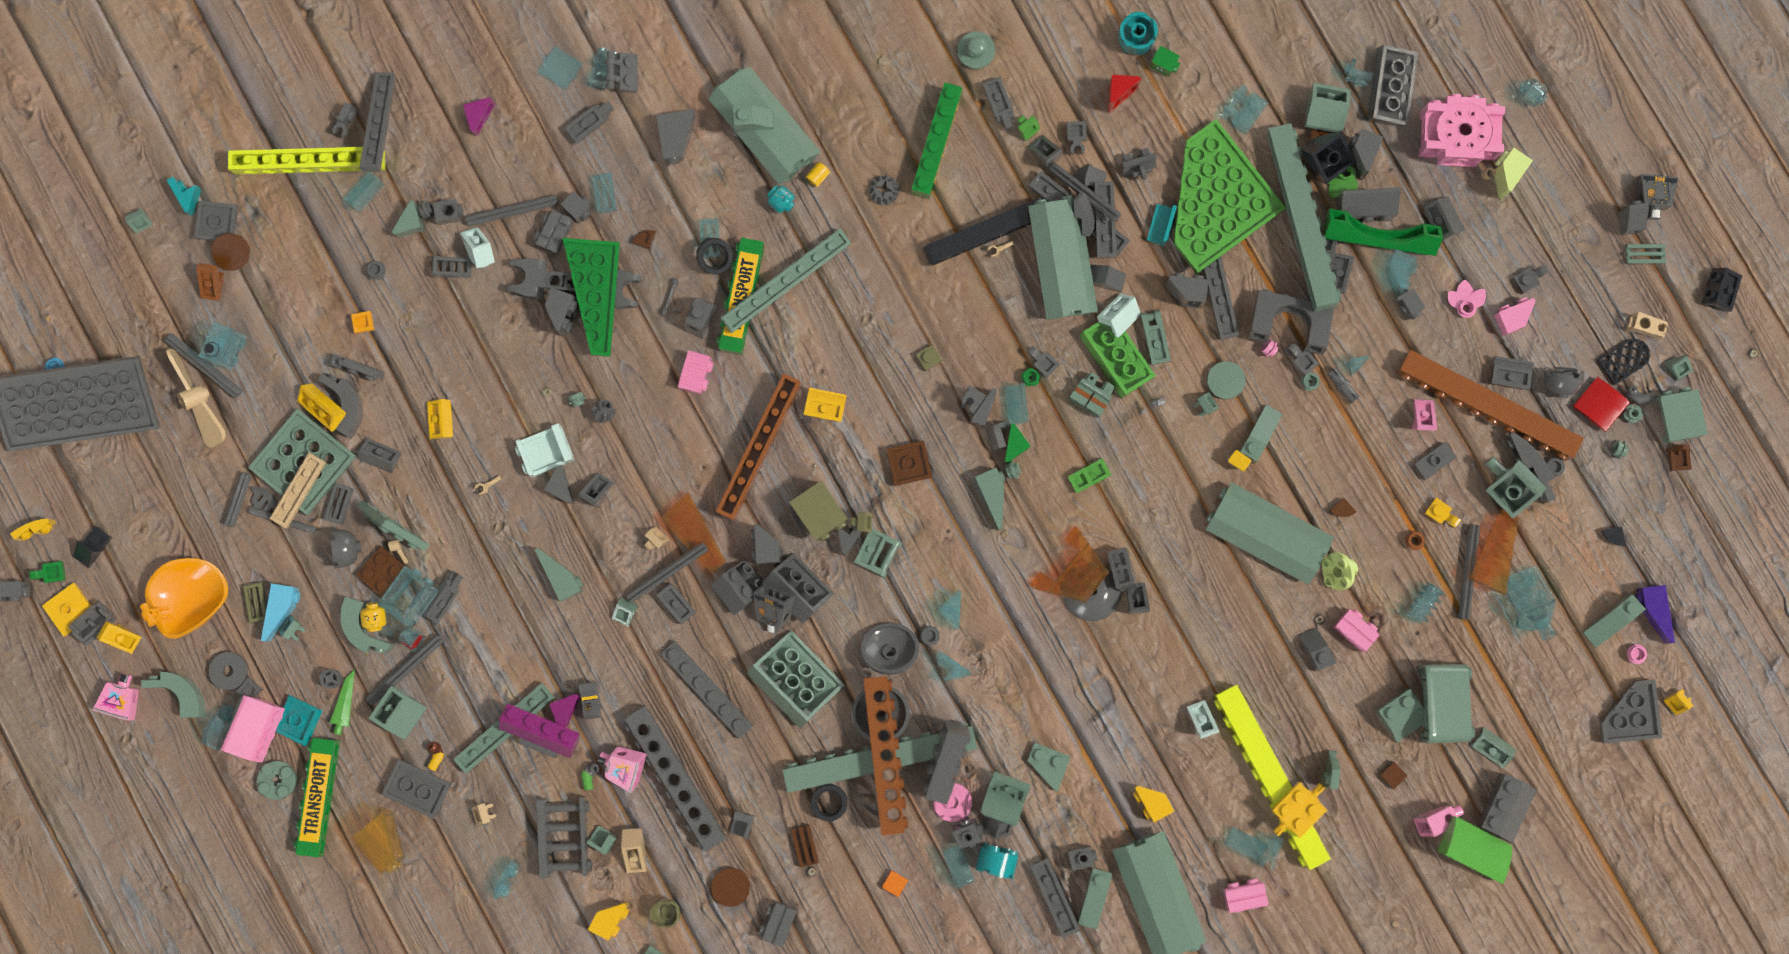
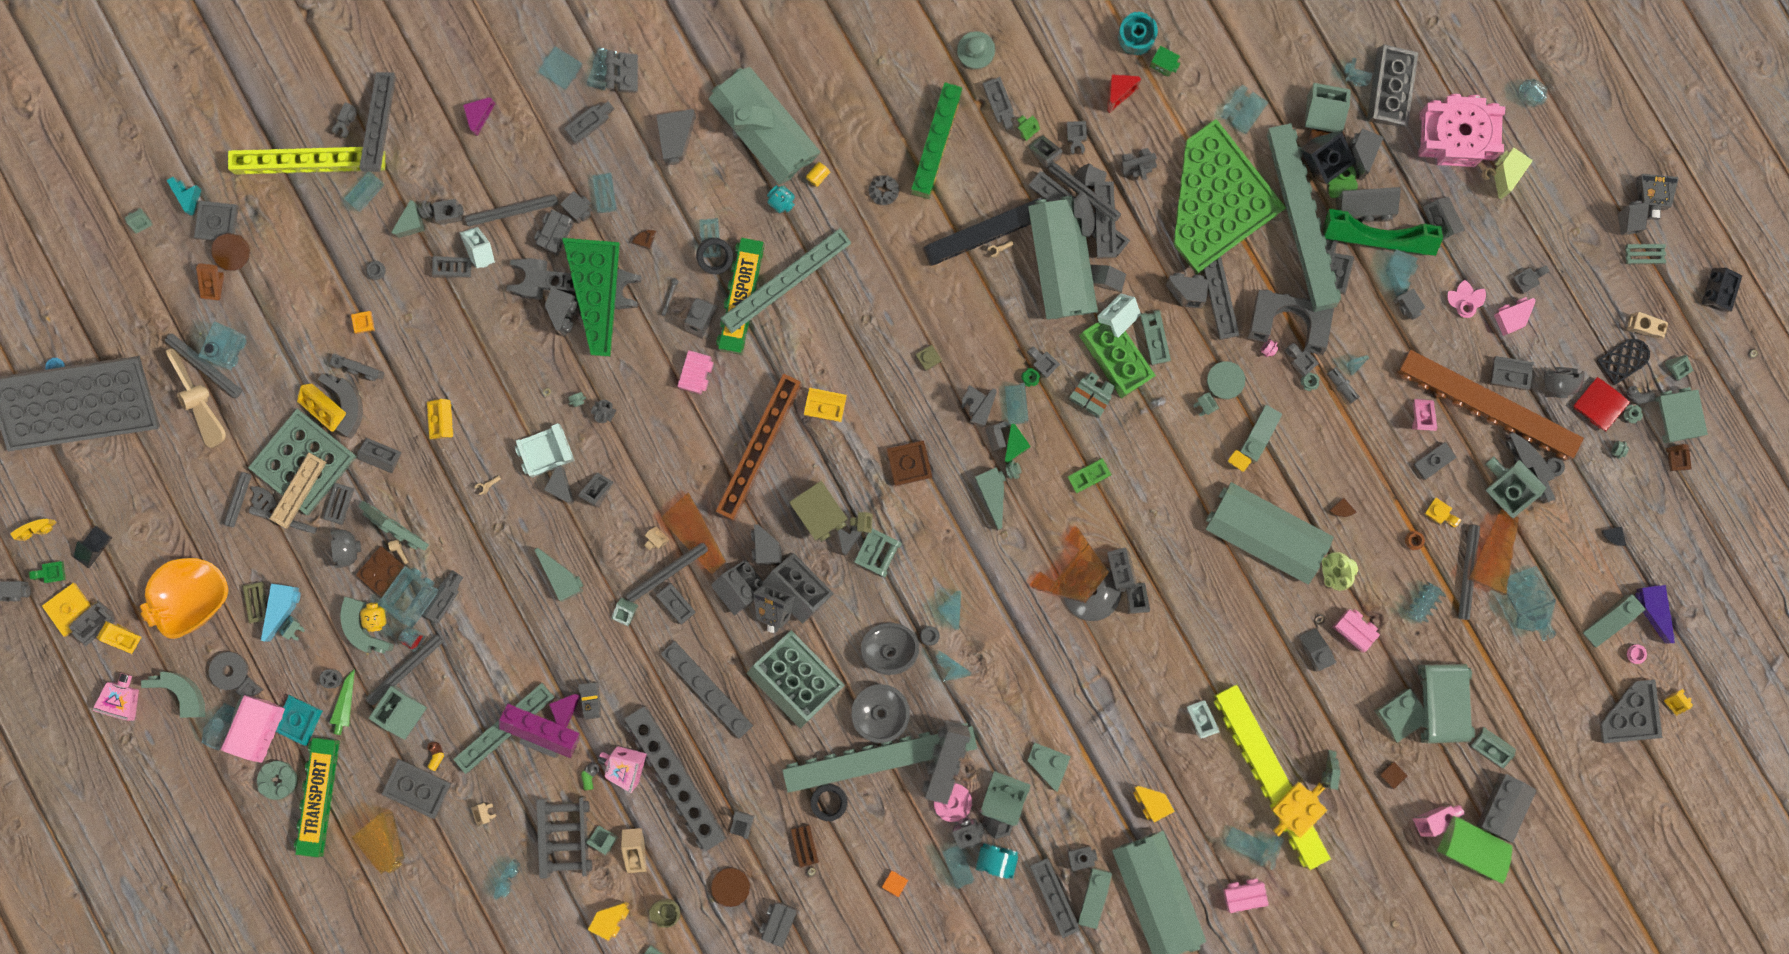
(887, 825): dark orange brick -> none
(1161, 224): teal panel -> none

